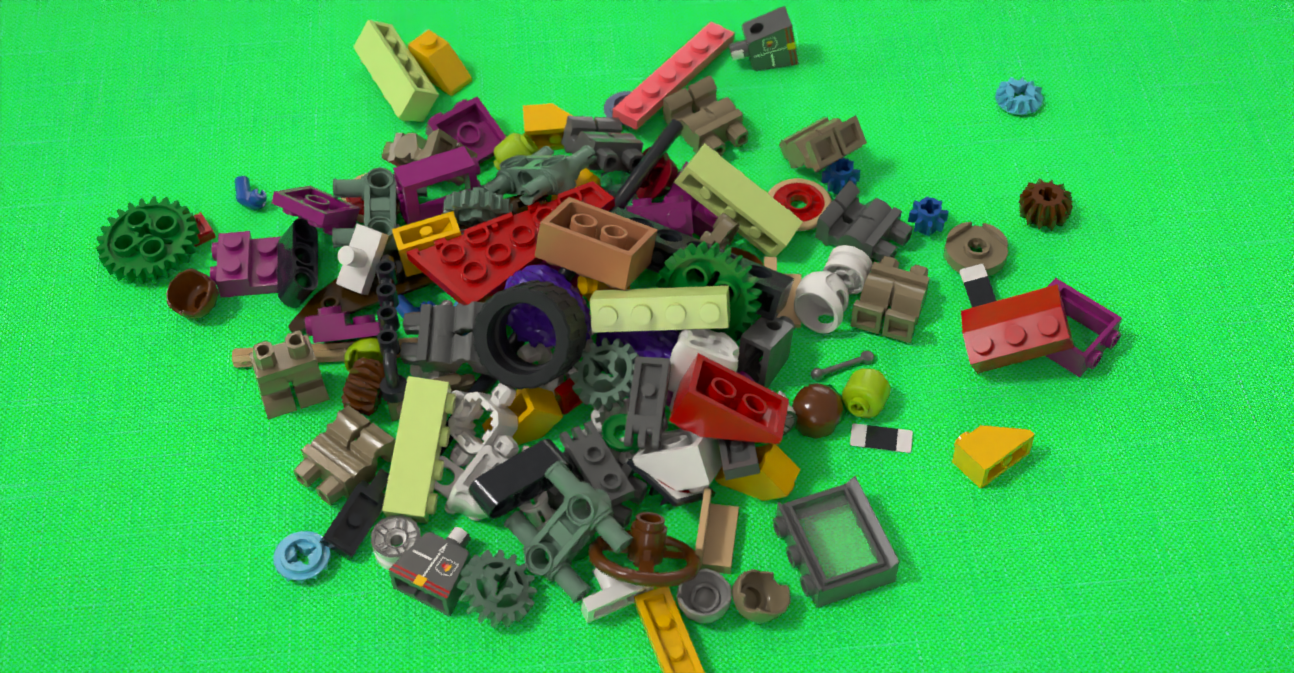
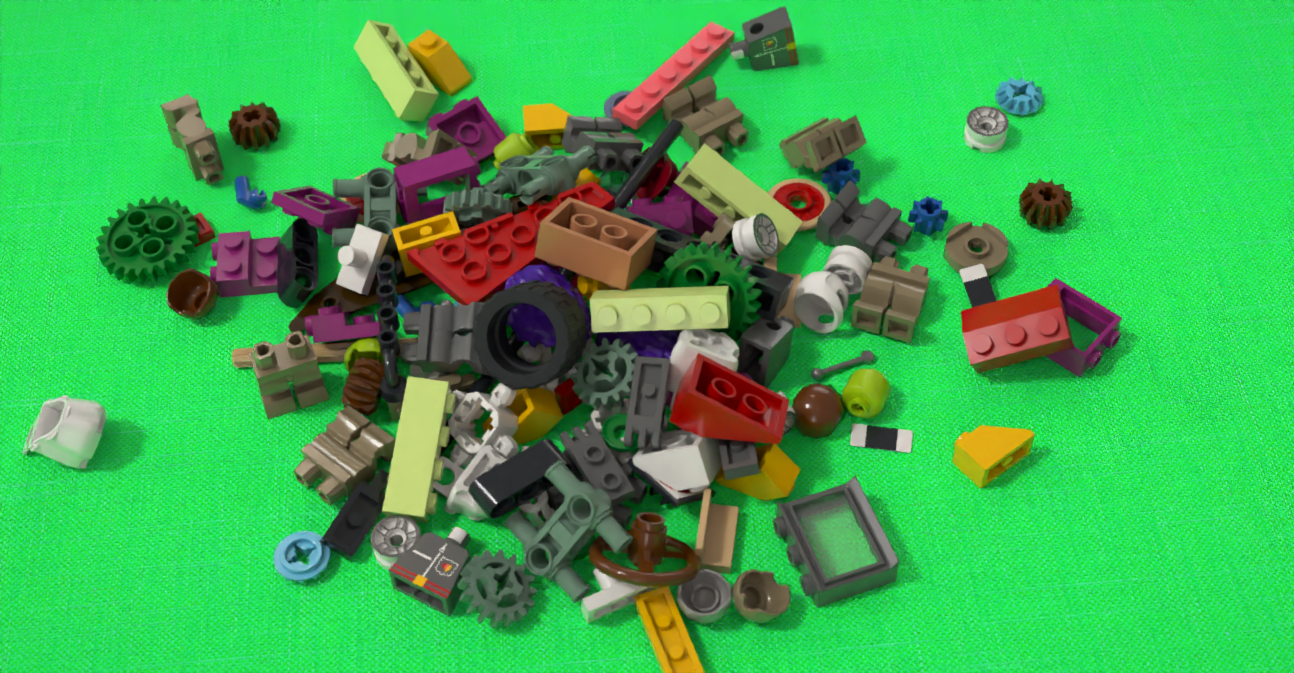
(67, 430): none -> piece
(190, 133): none -> hips
(254, 126): none -> reddish brown gear
(755, 237): none -> white wheel
(986, 129): none -> wheel

